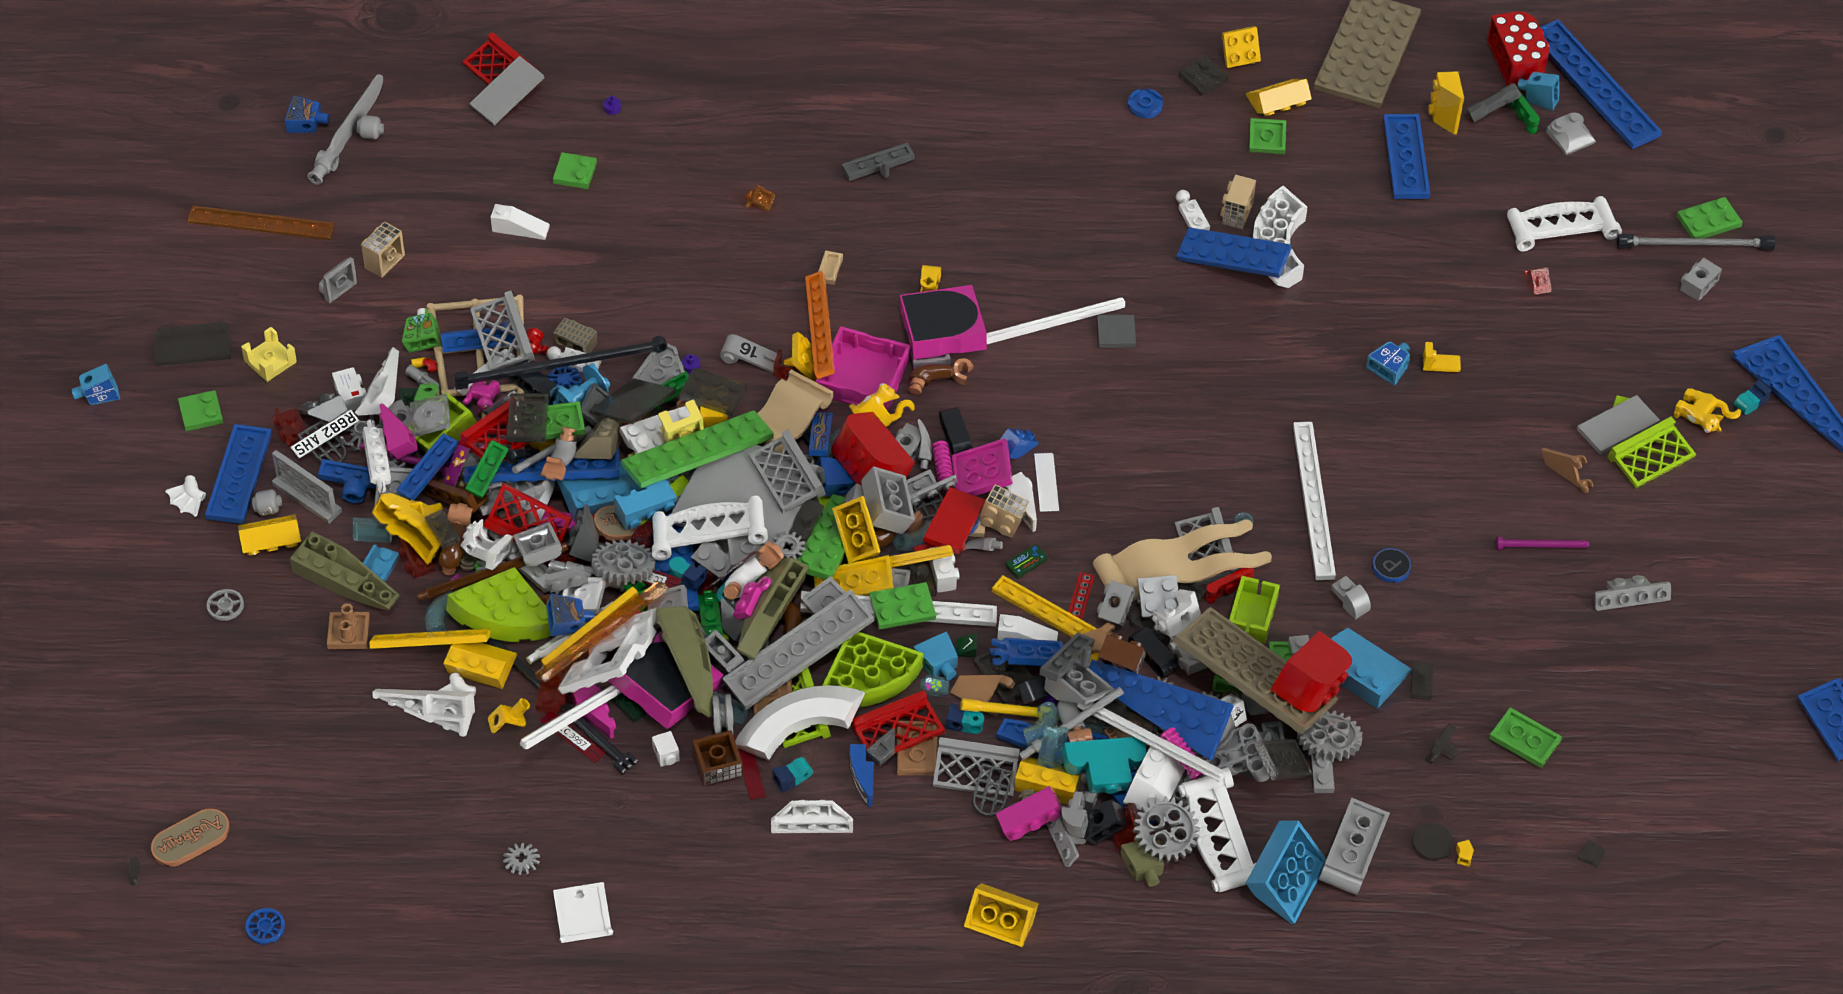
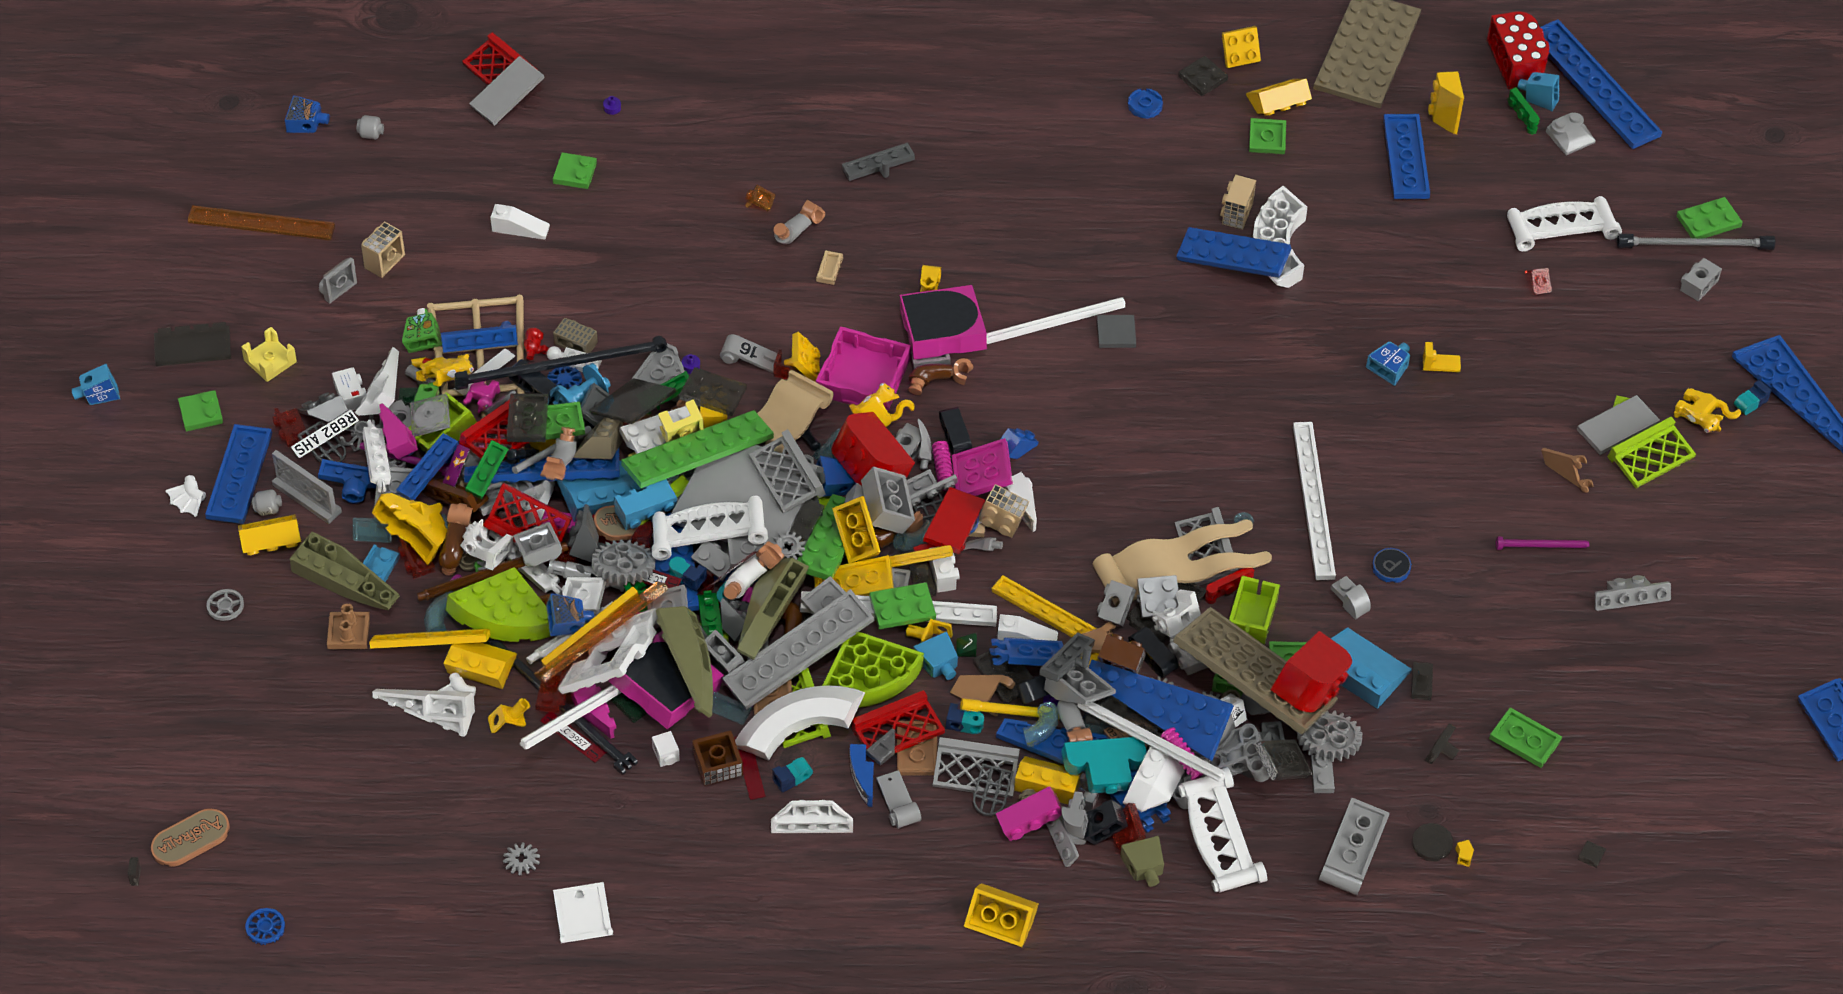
(329, 159): light grey piece -> none
(442, 529): clear smoke tile -> none
(444, 369): none -> yellow animal
(515, 323): light grey fence -> none
(566, 579): light grey plate -> none
(722, 714): light grey wheel -> none
(750, 597): dark pink hinge -> none
(790, 230): none -> piece
(819, 325): orange plate -> none
(820, 434): blue tile -> none
(901, 808): none -> light grey door
(927, 632): none -> yellow bracket
(935, 685): clear light blue brick -> none
(1026, 561): dark green tile -> none
(1036, 745): light grey bar -> none
(1046, 482): white sticker -> none
(1051, 746): clear light blue slope -> none
(1081, 594): red sticker -> none
(1172, 846): light grey gear -> none
(1191, 211): white plate -> none
(1287, 870): dark azure slope -> none
(1297, 642): light grey plate -> none
(1495, 101): dark grey axle -> none

